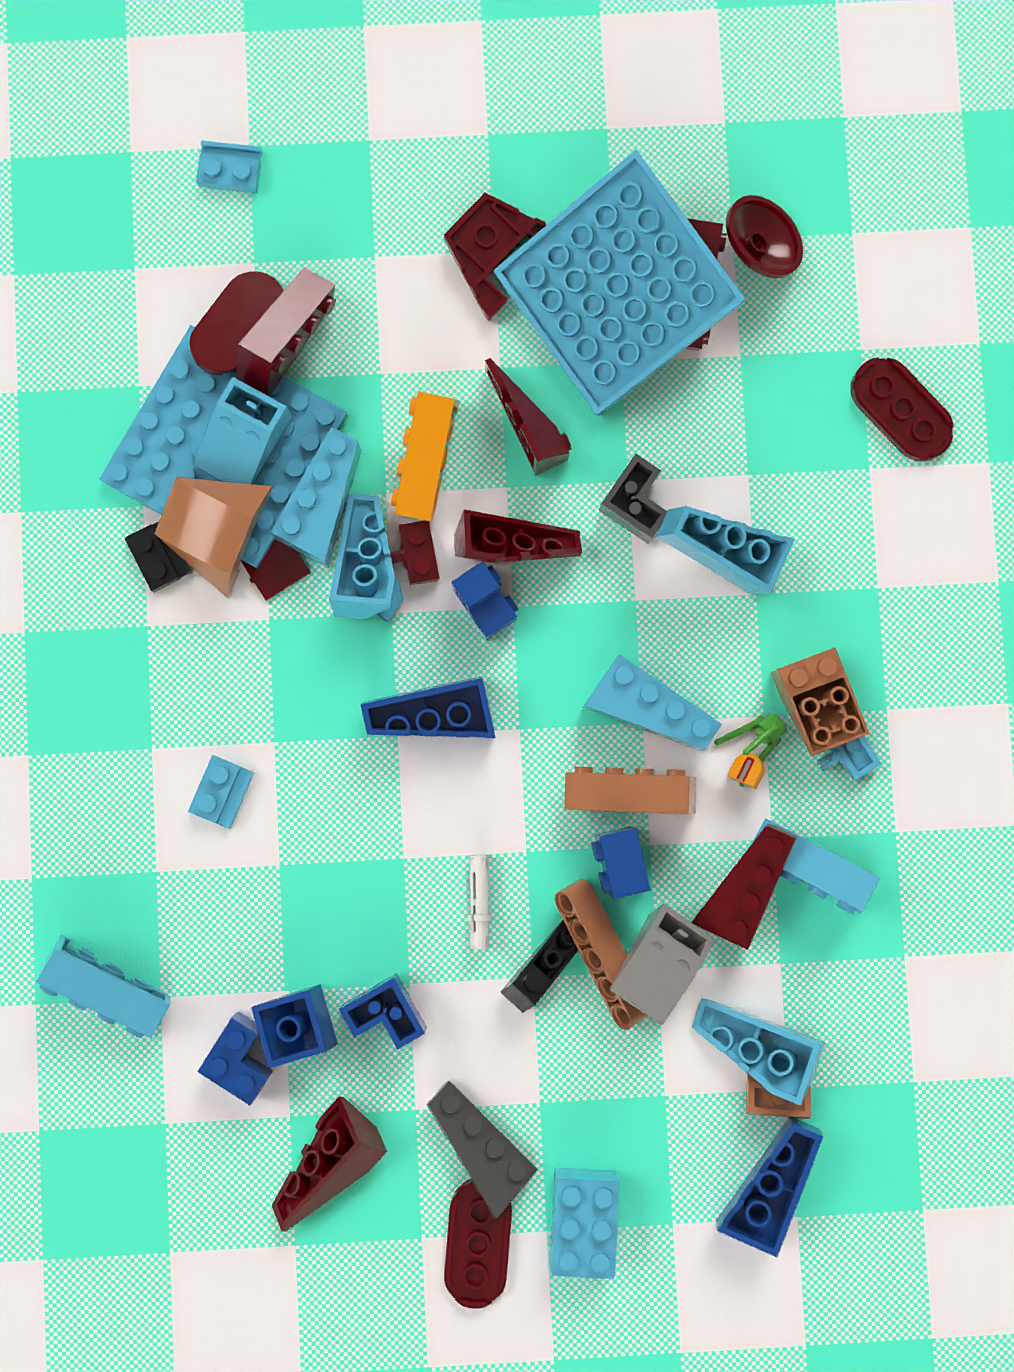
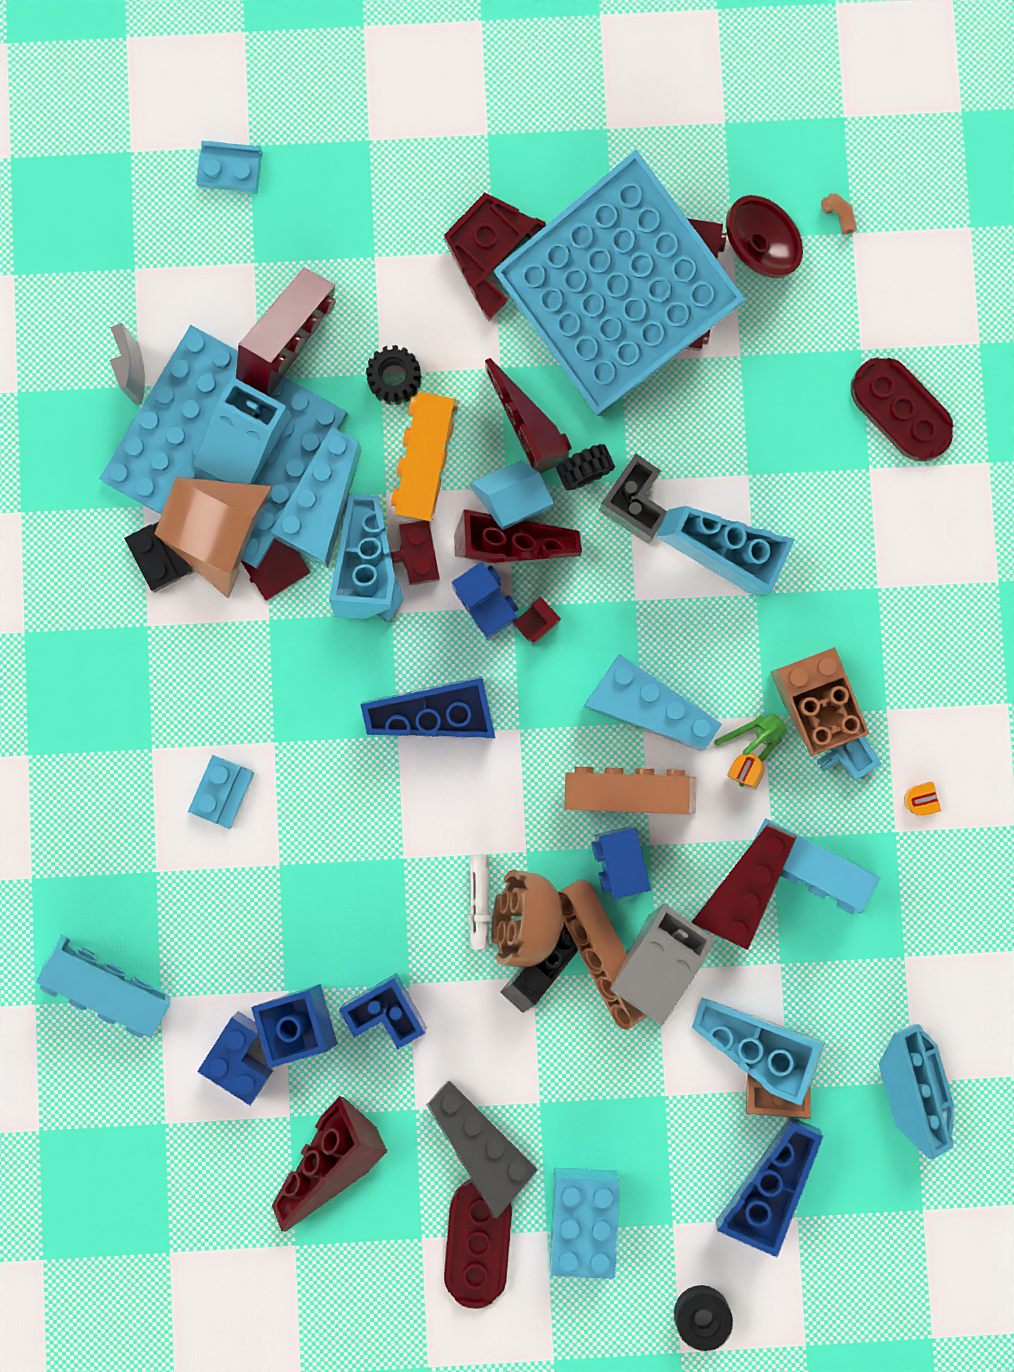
(128, 366): none -> light grey slope
(229, 320): dark red tile -> none
(393, 357): none -> black tyre
(513, 494): none -> medium azure slope
(537, 621): none -> dark red panel
(541, 914): none -> nougat cylinder
(585, 467): none -> black tyre
(708, 1336): none -> black tyre
(842, 209): none -> nougat arm
(918, 1090): none -> medium azure wedge
(922, 799): none -> light orange tile

